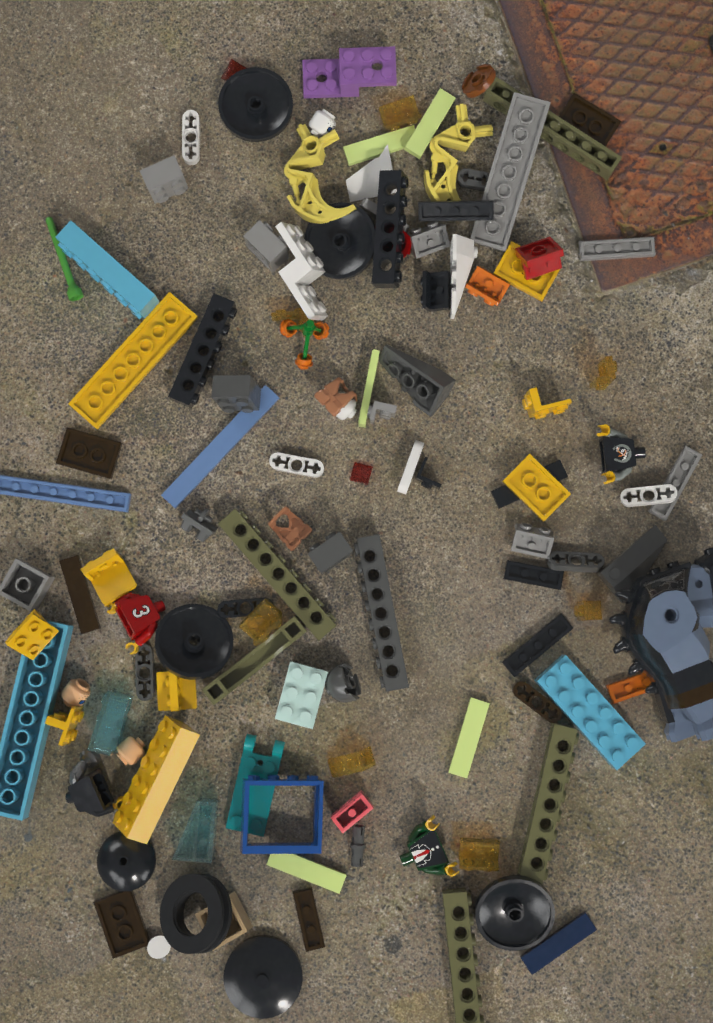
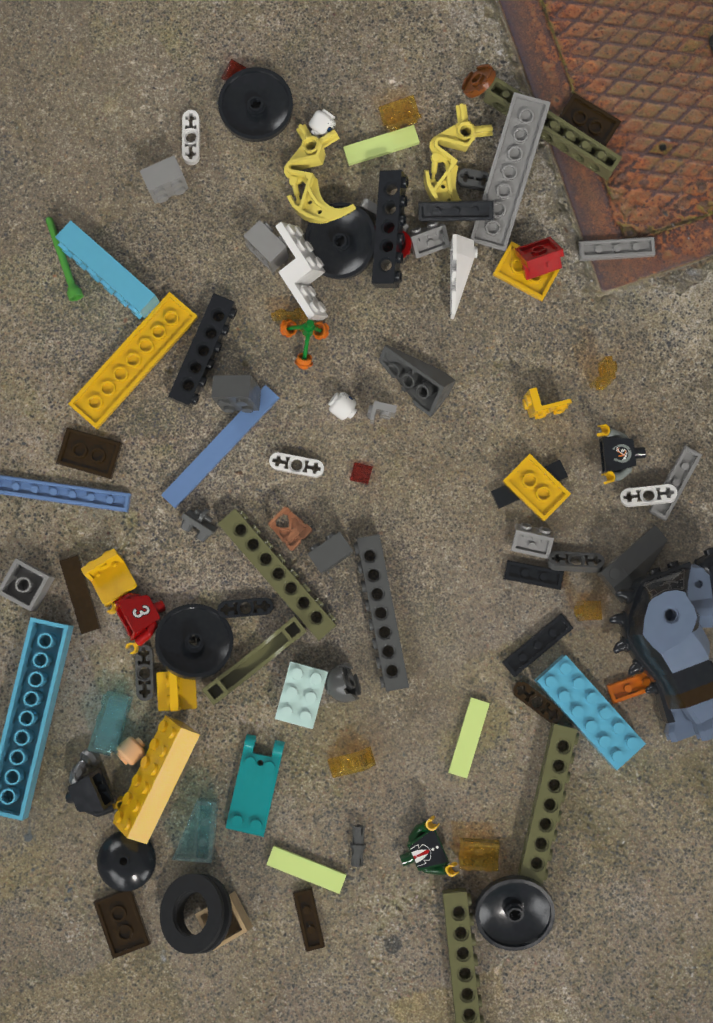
(31, 635): yellow bracket -> none
(67, 723): yellow bracket -> none
(75, 692): light nougat head -> none
(158, 947): white sticker -> none
(262, 622): clear yellow bracket -> none
(263, 976): black dish -> none
(283, 847): blue window -> none
(332, 398): nougat piece -> none
(349, 72): medium lavender bracket -> none
(352, 811): coral brick -> none
(366, 180): white sticker -> none
(368, 388): yellowish green tile -> none
(410, 467): white beam -> none
(425, 482): black bracket -> none
(429, 123): yellowish green tile -> none
(436, 290): black bracket -> none
(487, 286): orange bracket -> none
(558, 943): dark blue tile -> none

